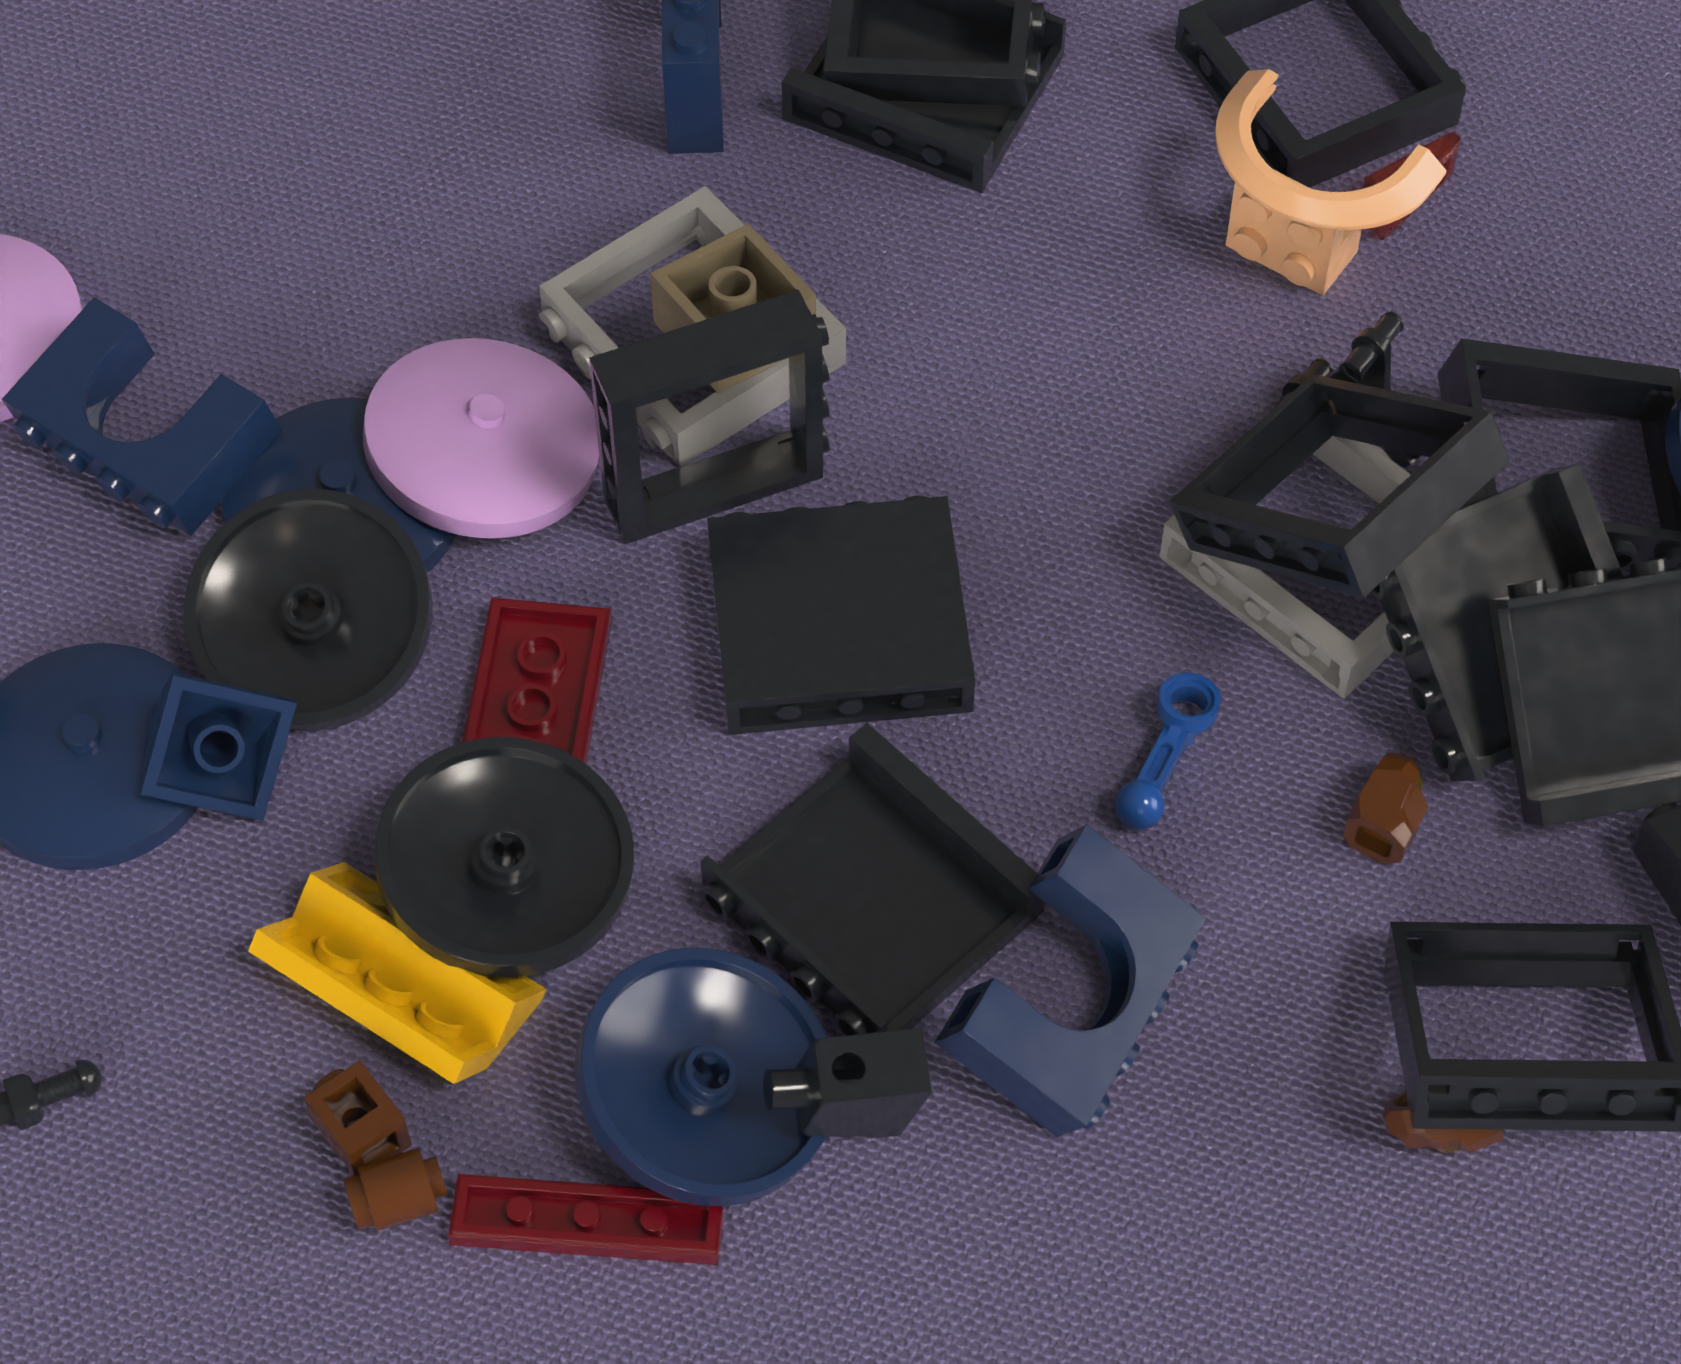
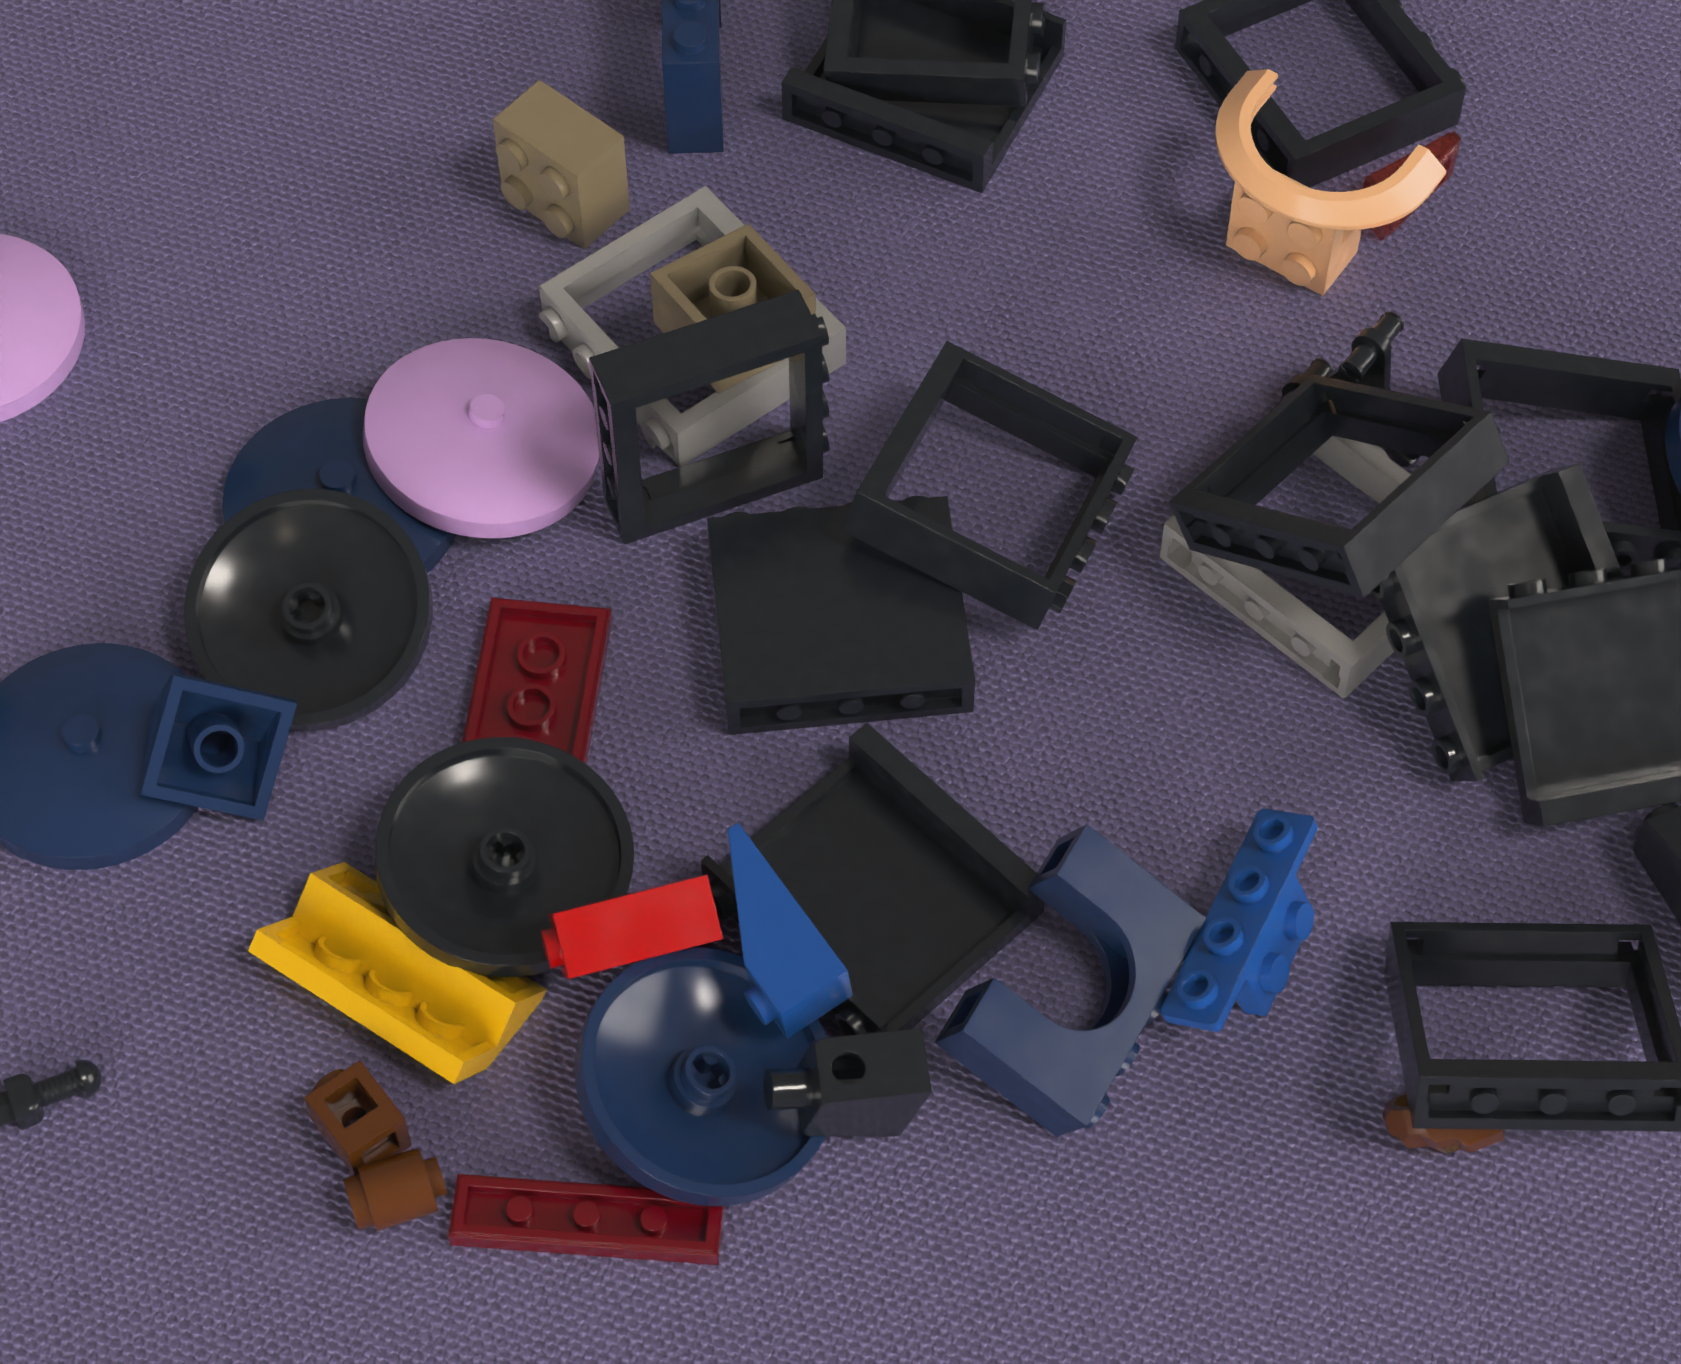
(172, 475): dark blue arch -> none
(561, 164): none -> dark tan brick
(632, 927): none -> red slope
(785, 956): none -> blue slope
(1028, 415): none -> black window
(1141, 801): blue piece -> none
(1250, 928): none -> blue bracket
(1387, 810): reddish brown rock -> none

